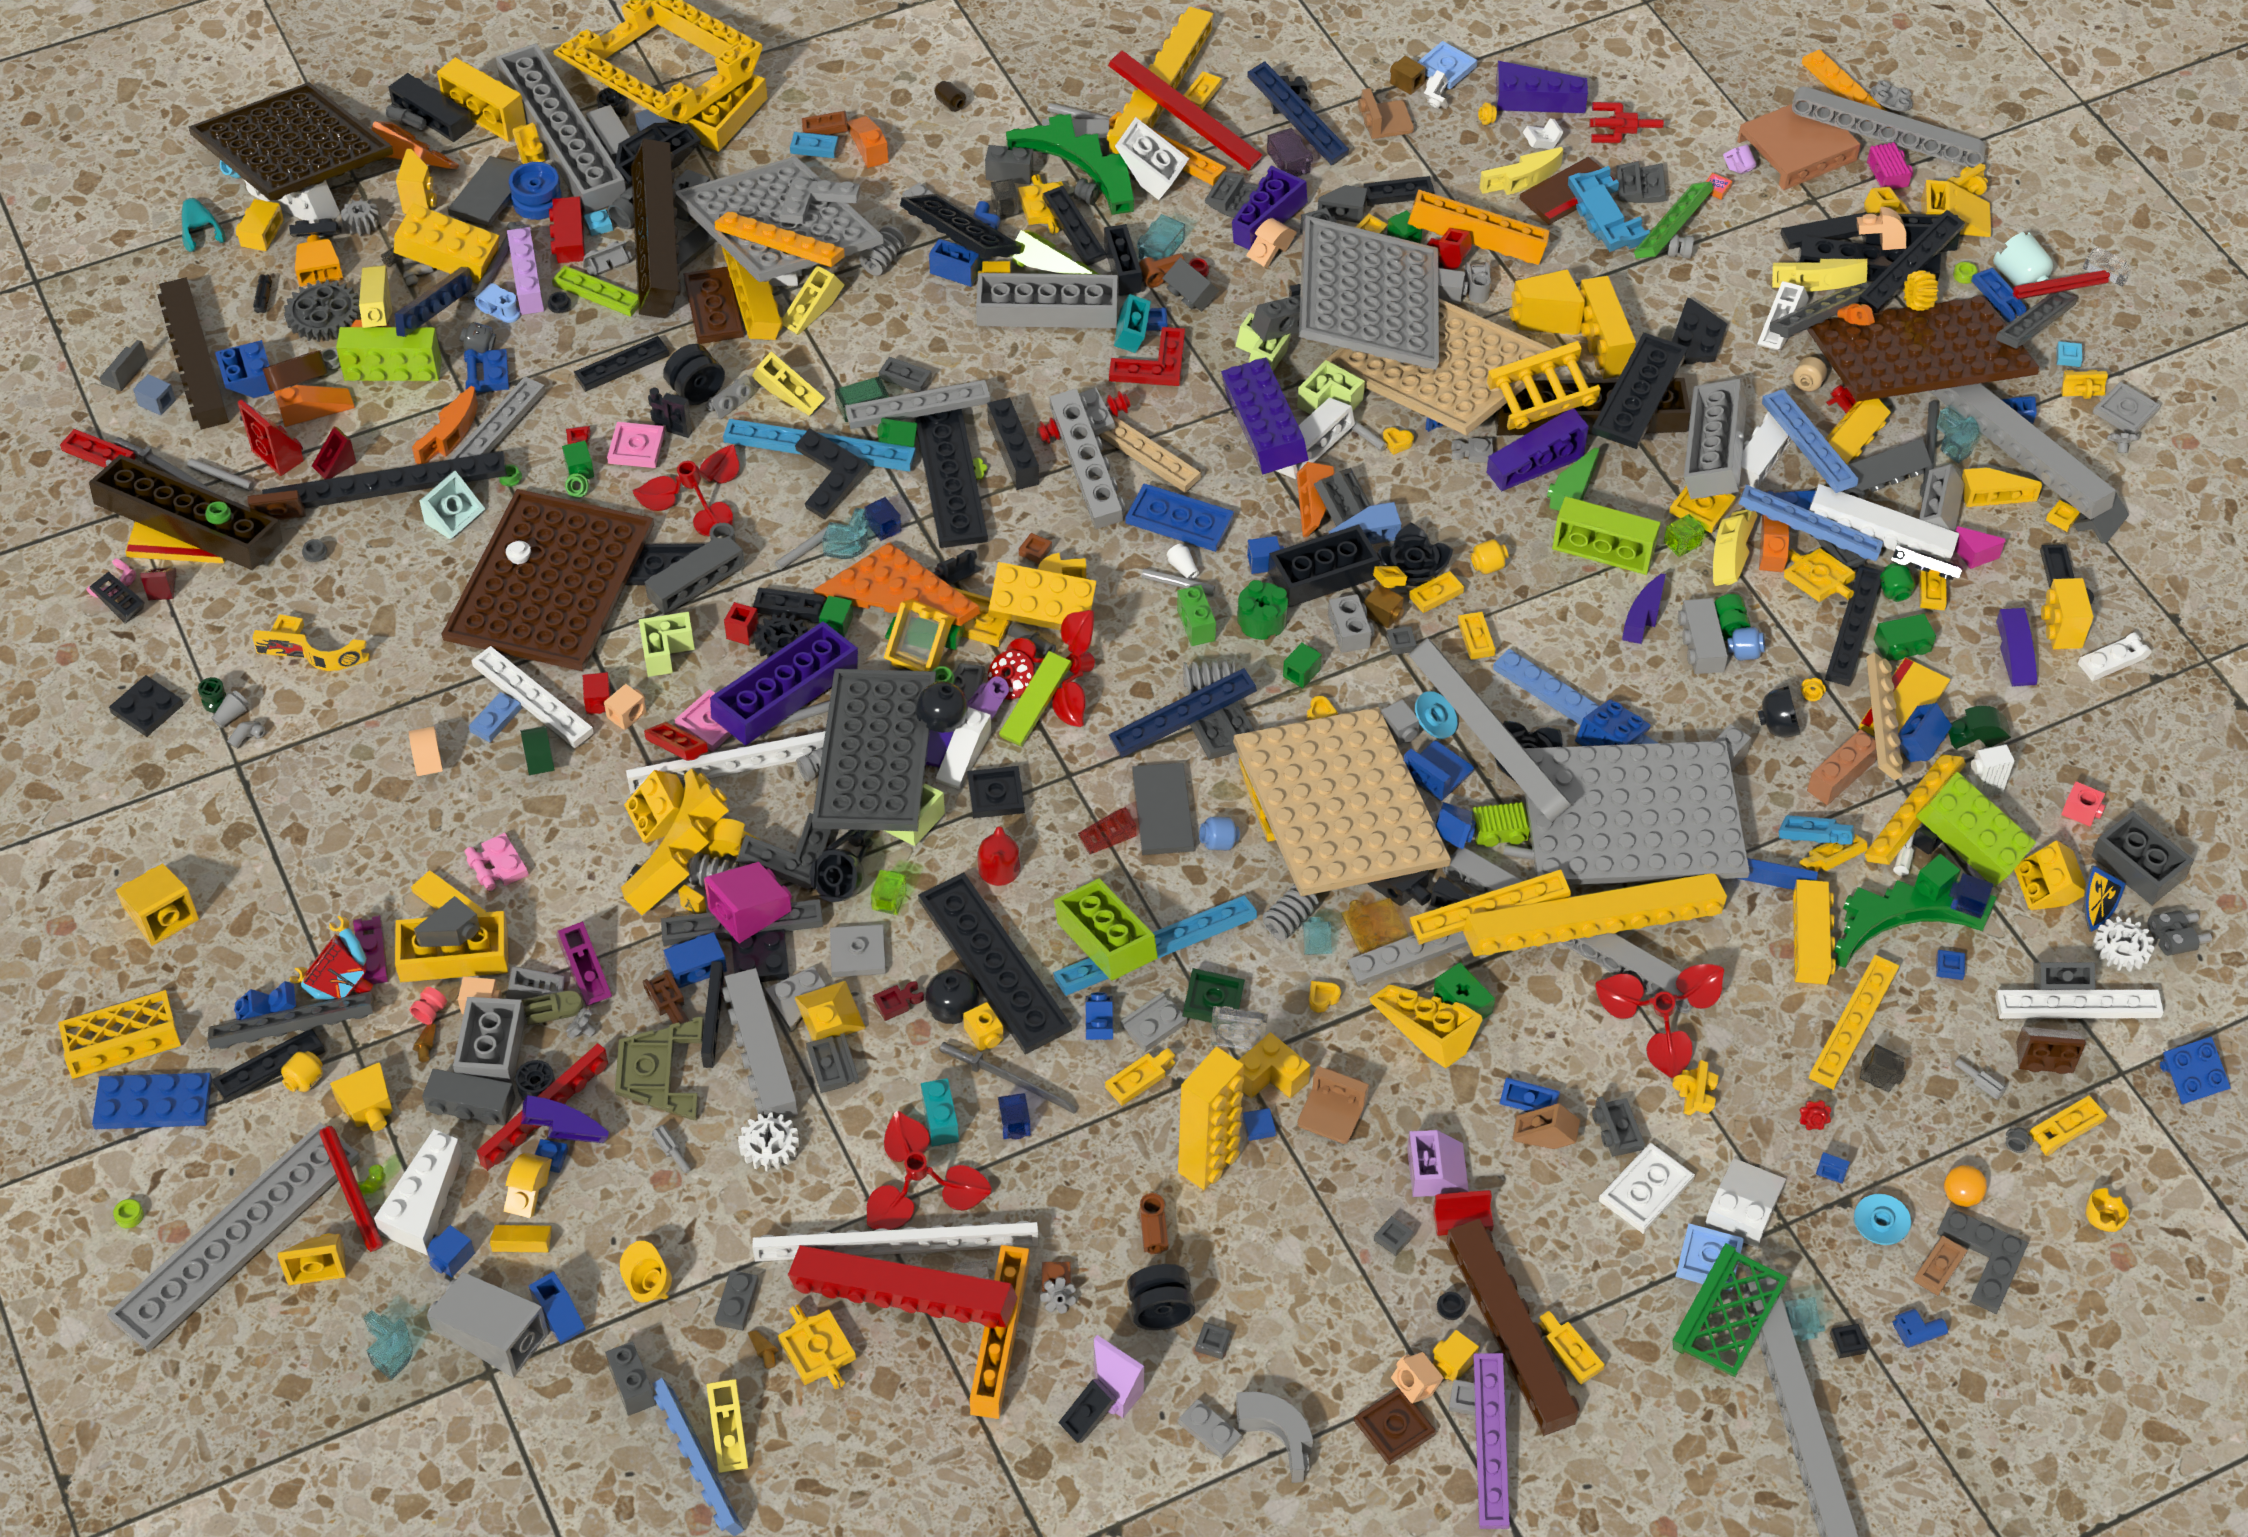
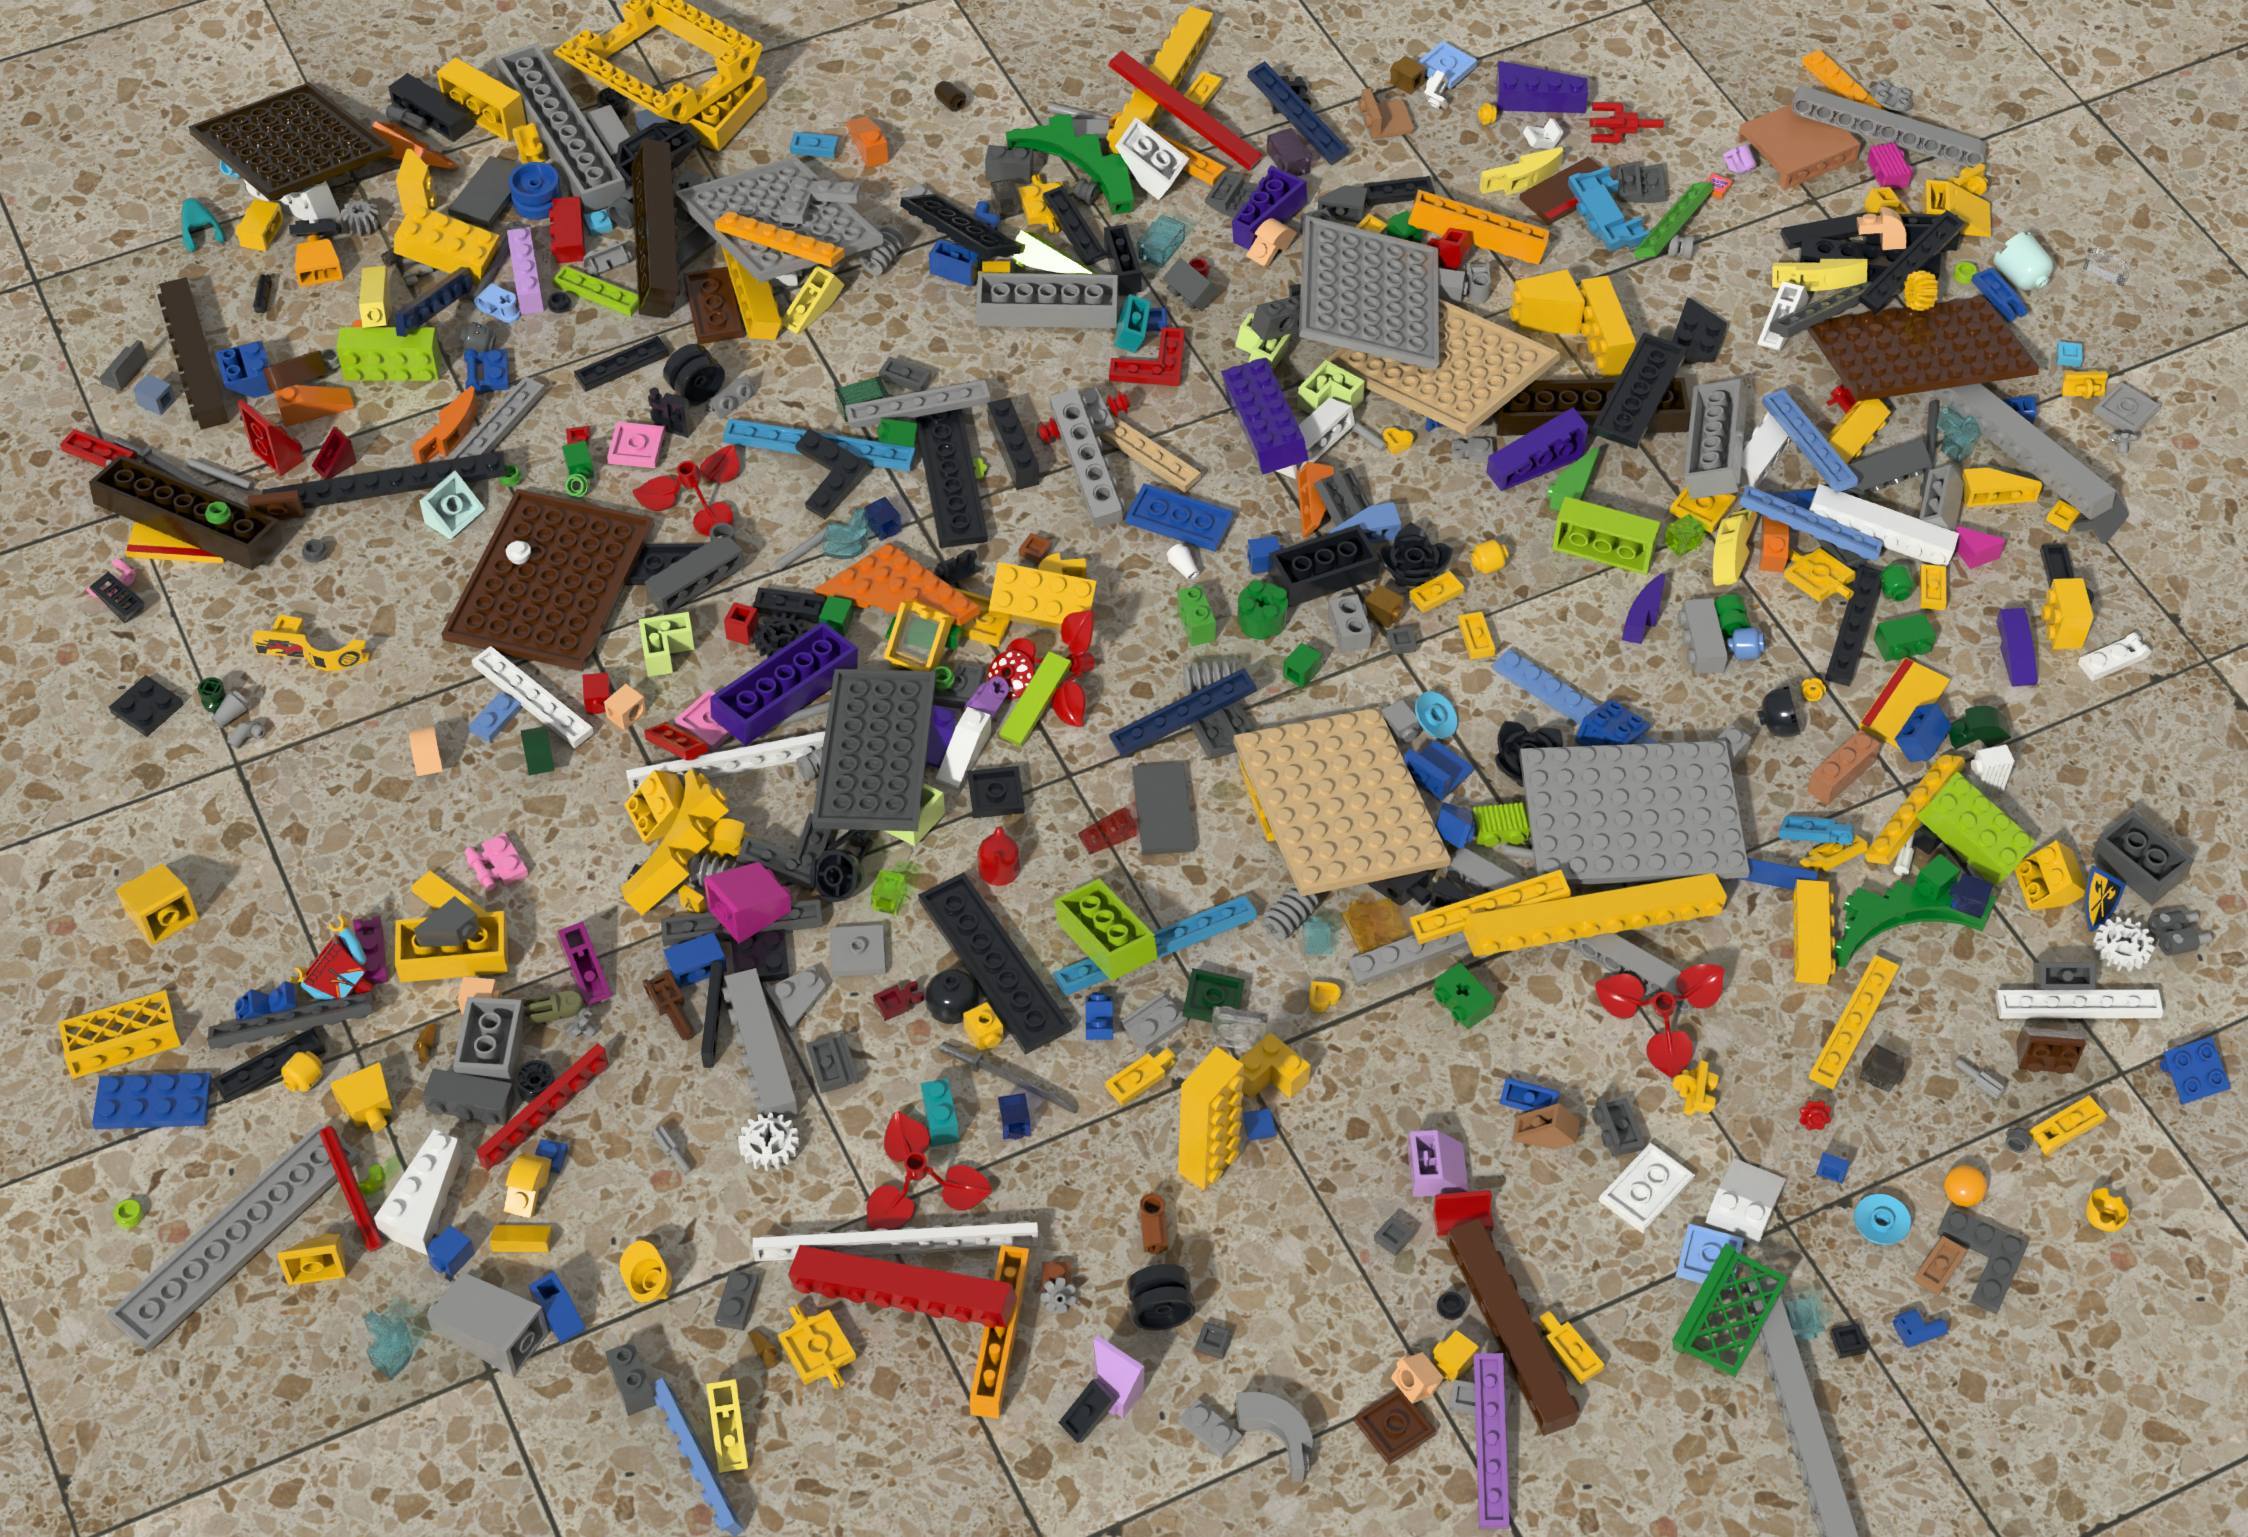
(159, 583): dark red slope -> none
(321, 310): dark grey gear -> none
(429, 1003): coral wheel -> none
(527, 976): light grey slope -> none
(562, 1120): dark purple slope -> none
(646, 1068): olive wing -> none
(787, 384): light yellow slope -> none
(826, 123): dark orange plate -> none
(830, 1012): yellow slope -> none
(942, 706): black cylinder -> none
(1042, 645): dark grey pin -> none
(1155, 270): dark orange piece -> none
(1176, 581): light grey bar -> none
(1219, 833): medium blue head -> none
(1320, 708): yellow tile -> none
(1334, 1105): medium nougat bracket -> none
(1390, 576): yellow plate -> none
(1433, 1026): yellow wedge -> none
(1490, 730): light grey beam -> none
(1542, 363): yellow fence -> none
(1809, 374): tan head -> none
(1857, 314): orange piece -> none
(1884, 716): tan plate -> none
(1926, 562): hinge -> none
(1950, 964): blue tile -> none
(2036, 319): dark grey tile -> none
(2061, 284): red axle -> none
(2084, 804): coral brick -> none

